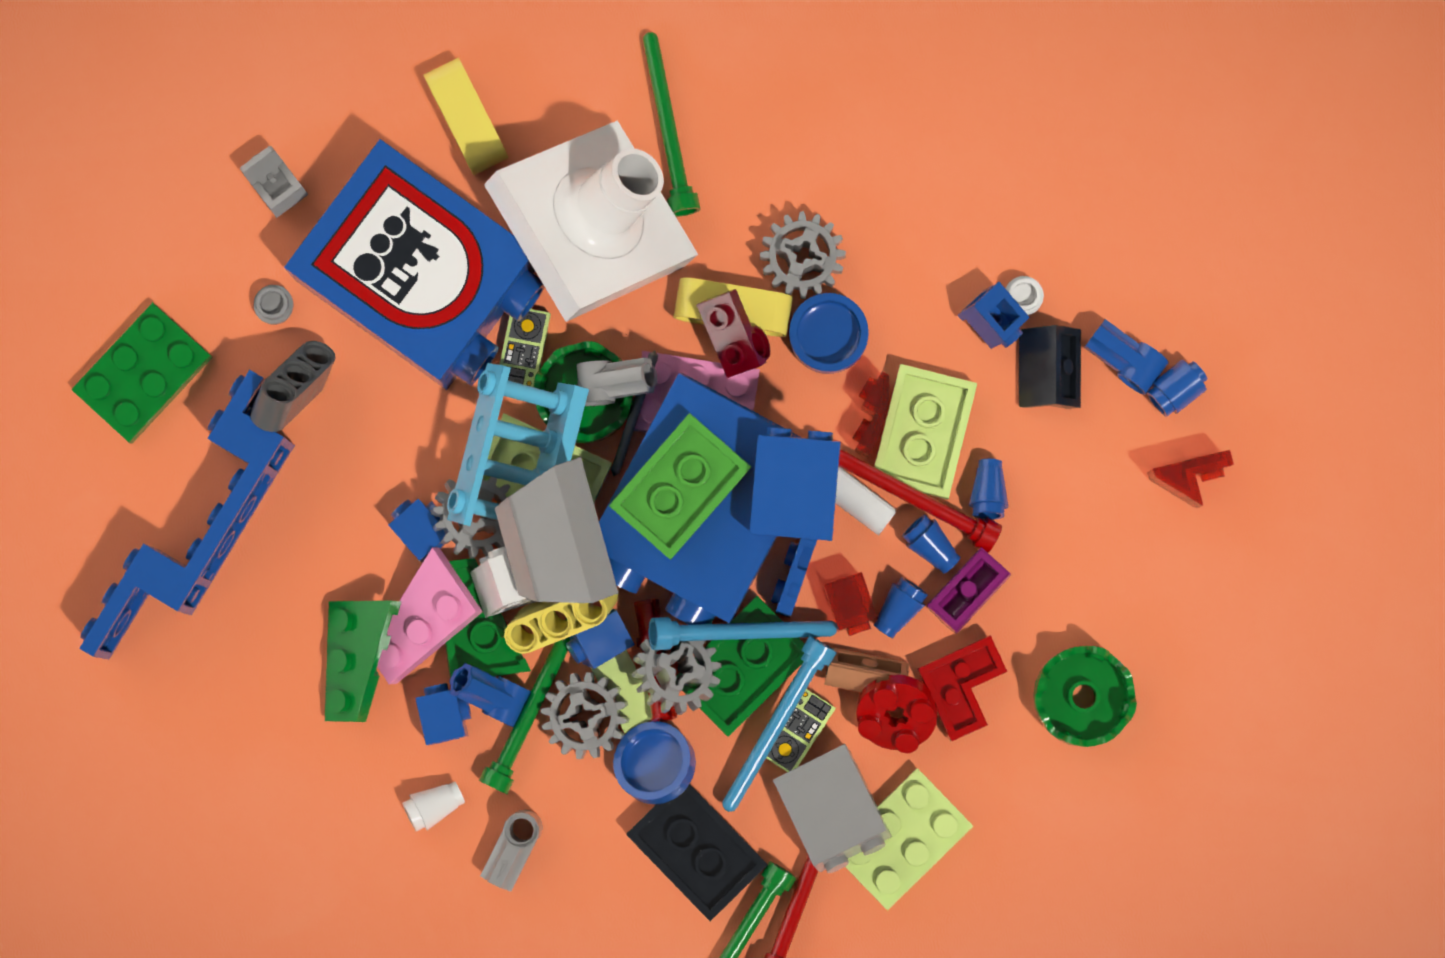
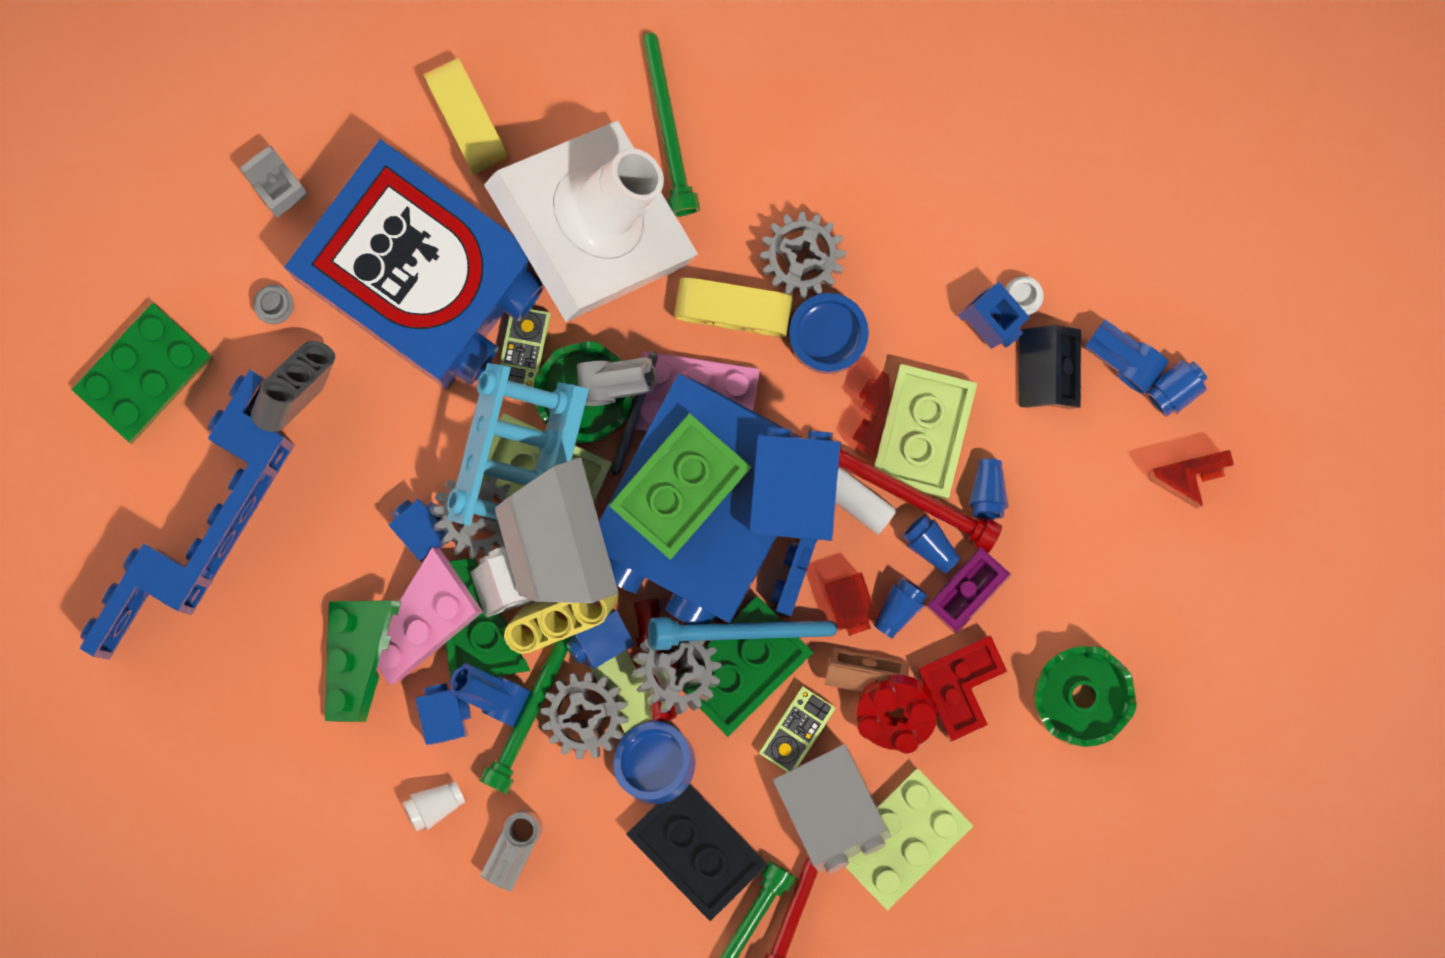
(731, 333): dark red plate -> none
(815, 657): dark azure piece -> none

